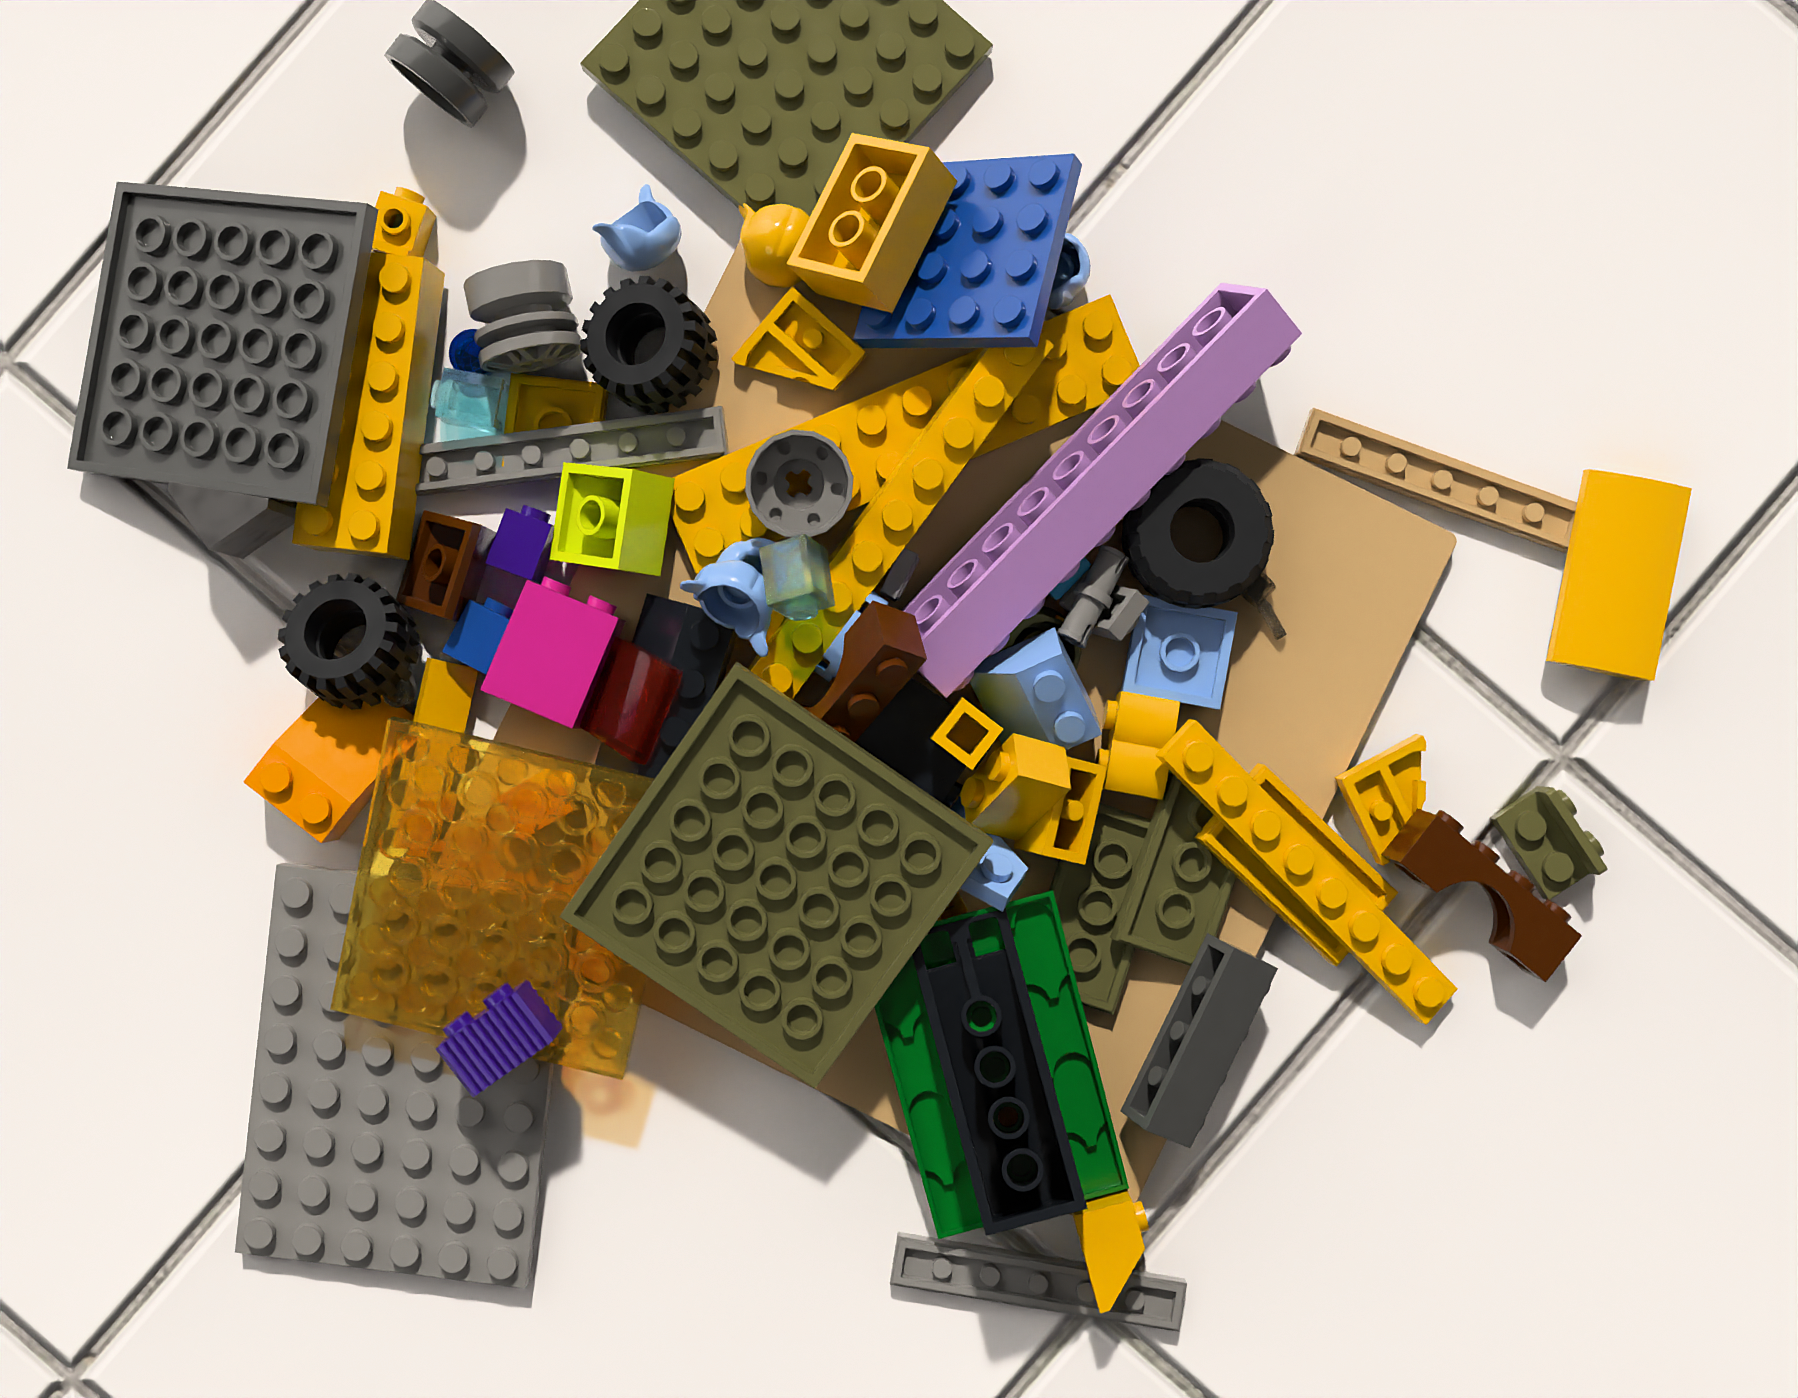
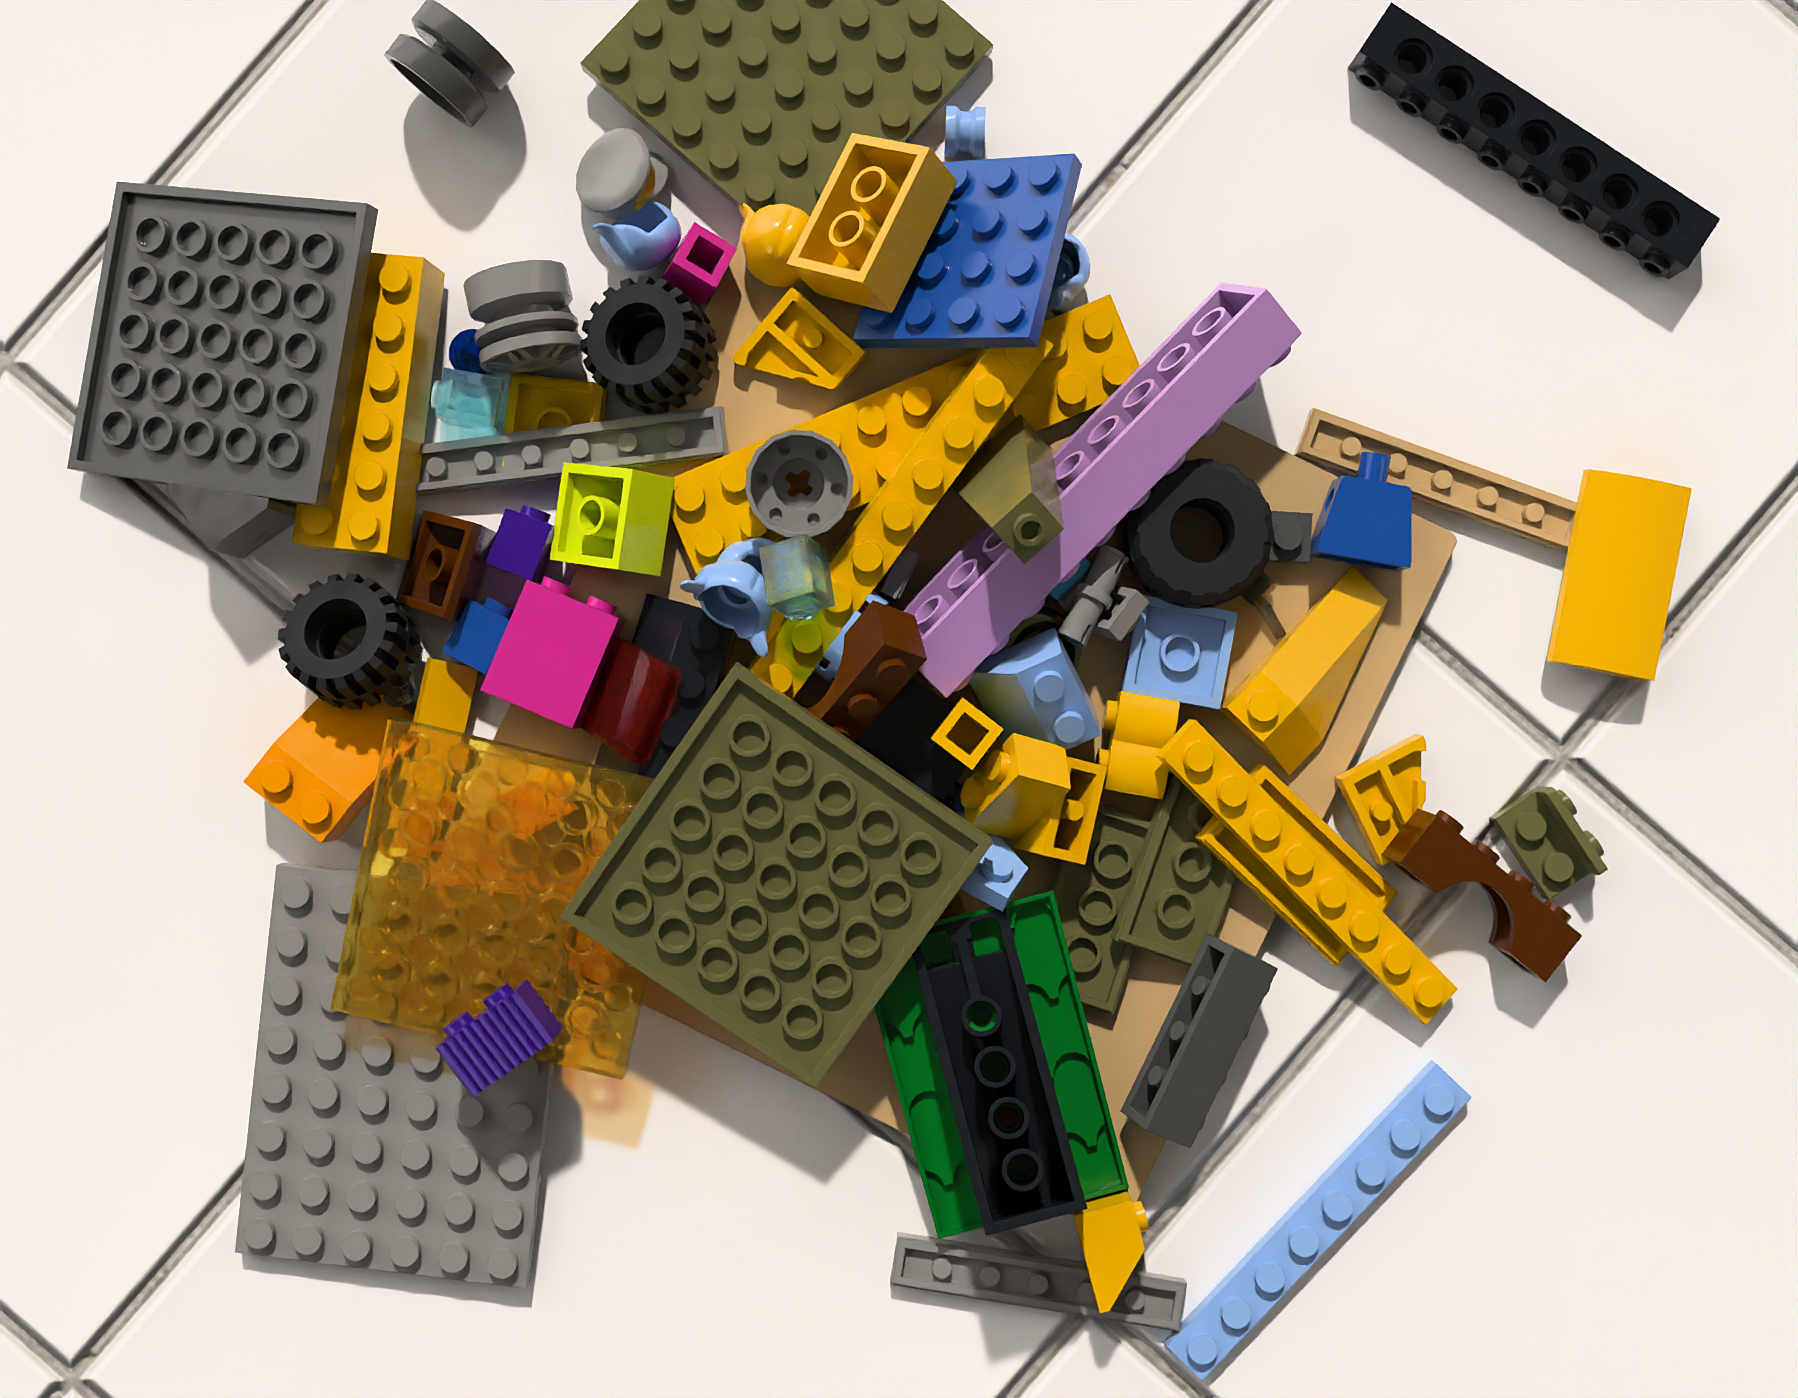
(413, 233): yellow brick -> none
(619, 174): none -> light grey piece
(699, 263): none -> dark pink brick
(964, 131): none -> light blue wheel
(1014, 489): none -> olive slope
(1291, 537): none -> dark grey plate
(1301, 681): none -> yellow wedge
(1317, 1220): none -> light blue plate
(1366, 519): none -> blue torso
(1478, 88): none -> black brick

